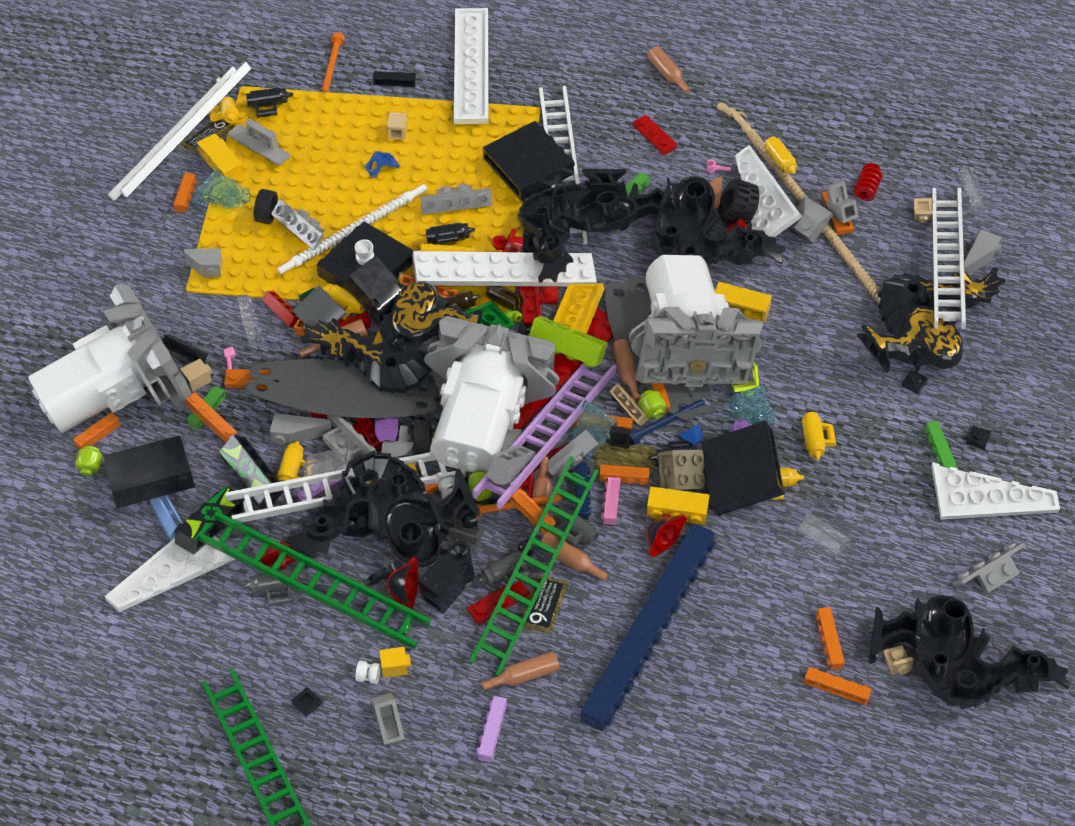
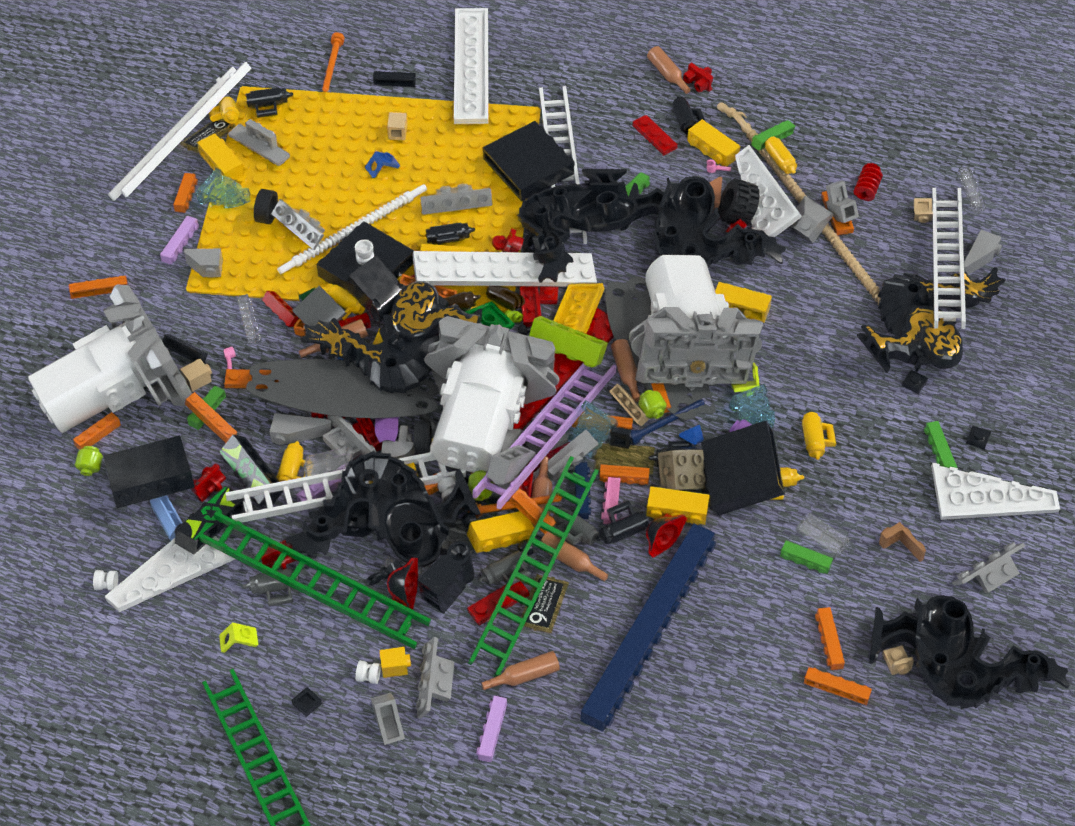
(95, 287): none -> orange piece
(105, 580): none -> white wheel
(179, 240): none -> lavender piece
(209, 482): none -> red hips
(238, 634): none -> neon yellow bracket
(435, 678): none -> light grey bracket
(499, 531): none -> yellow brick
(624, 527): none -> black piece
(685, 114): none -> black piece
(701, 77): none -> red hips
(713, 143): none -> yellow brick
(779, 131): none -> bright green piece
(806, 557): none -> bright green piece
(902, 533): none -> medium nougat bracket

